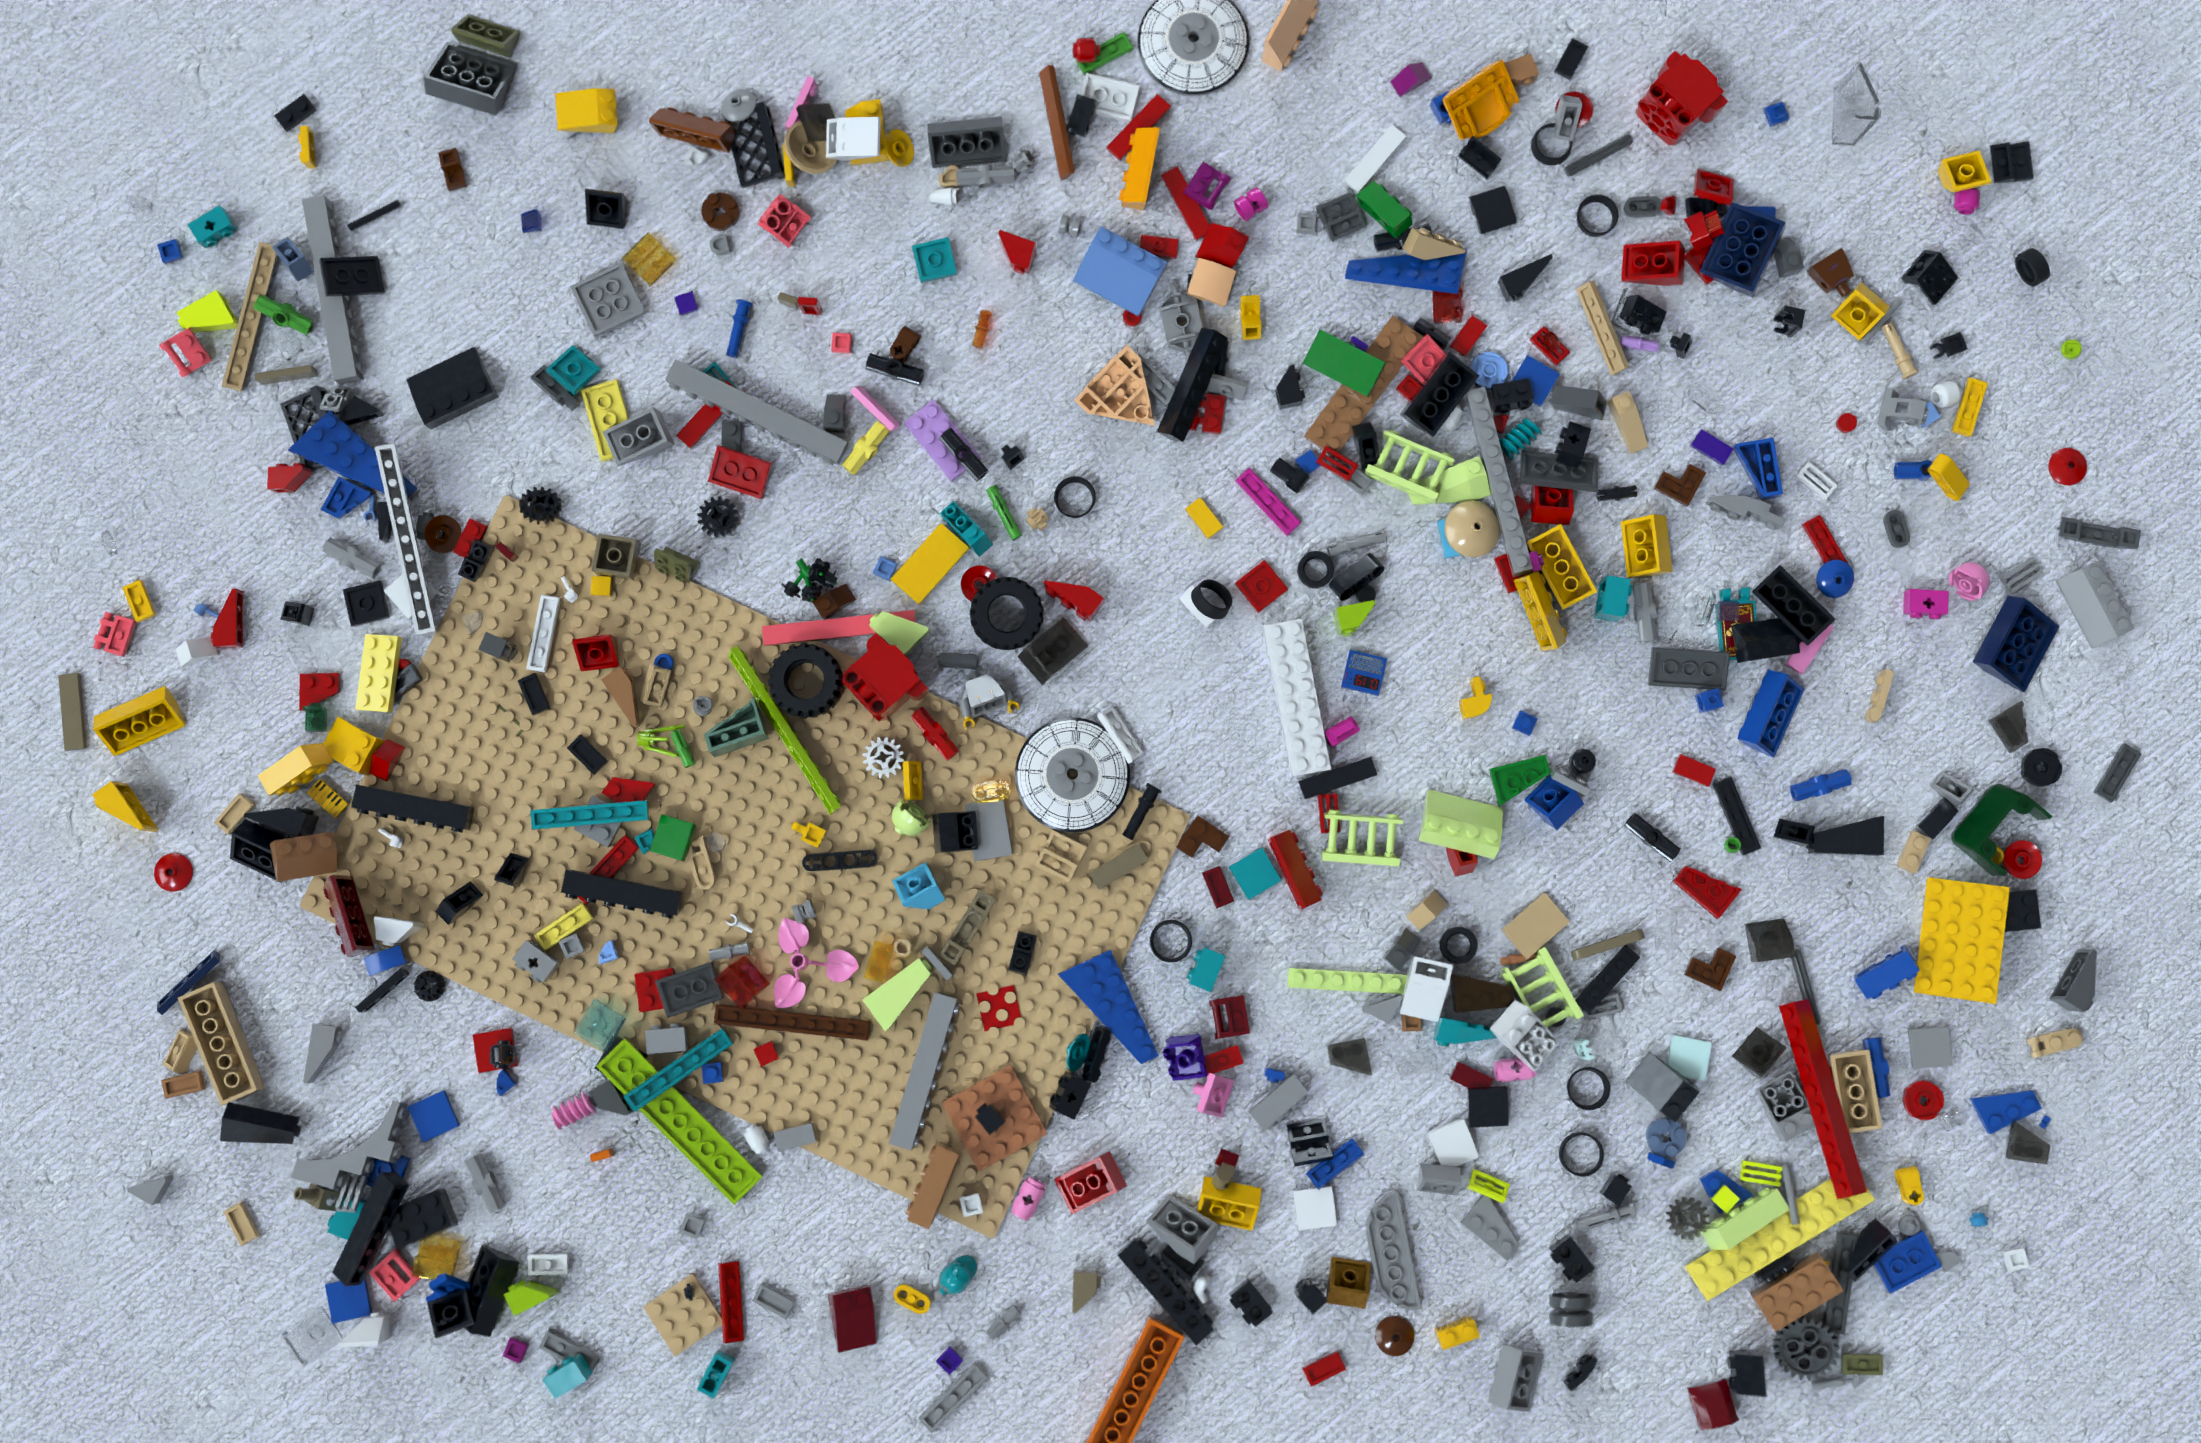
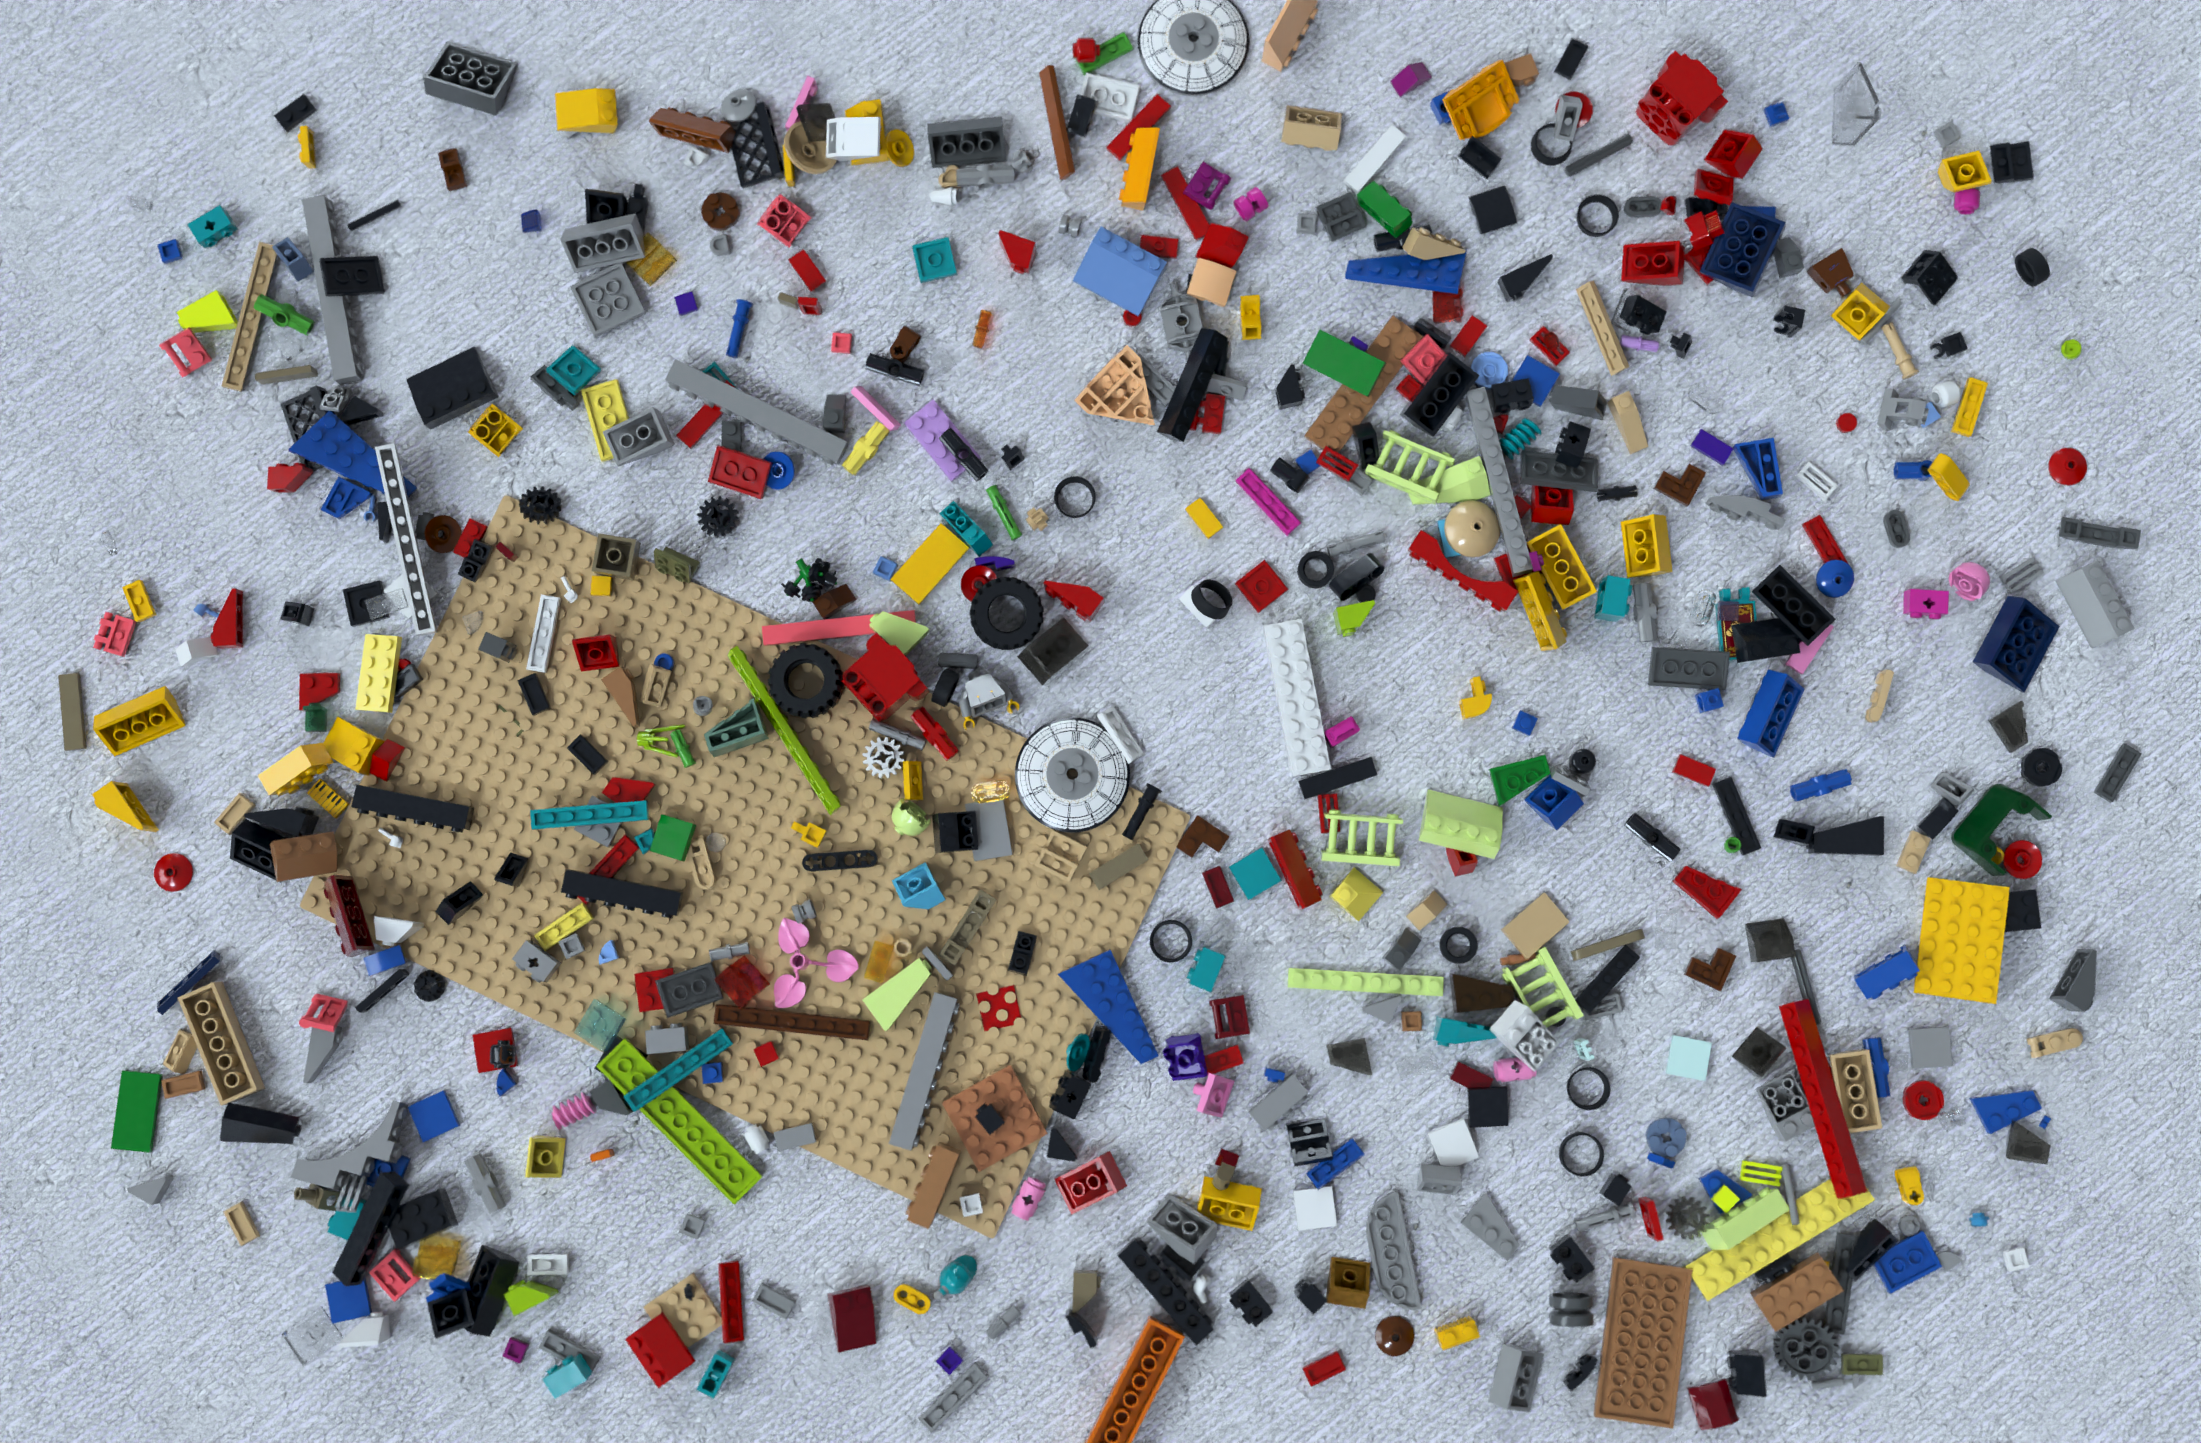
(136, 1111): none -> green tile
(329, 1014): none -> coral plate
(351, 558): light grey piece -> none
(386, 603): none -> clear plate
(486, 35): olive slope -> none
(494, 430): none -> yellow slope
(545, 1157): none -> light yellow slope
(604, 243): none -> light grey slope
(638, 205): none -> black hinge
(660, 1350): none -> red slope
(738, 923): white hand -> none
(776, 479): none -> blue dish
(806, 270): none -> red slope
(897, 734): none -> light grey pin
(945, 687): none -> black tyre
(1000, 562): none -> dark purple slope
(1059, 1148): none -> black slope
(1078, 1324): none -> black slope
(1311, 128): none -> tan slope
(1356, 894): none -> light yellow slope
(1364, 672): tile -> none
(1425, 988): white slope -> none
(1428, 549): none -> red arch
(1486, 1188): neon yellow tile -> none
(1642, 1342): none -> medium nougat plate
(1650, 1218): none -> red tile
(1663, 1086): slope -> none
(1734, 153): none -> red slope
(1947, 134): none -> light grey tile

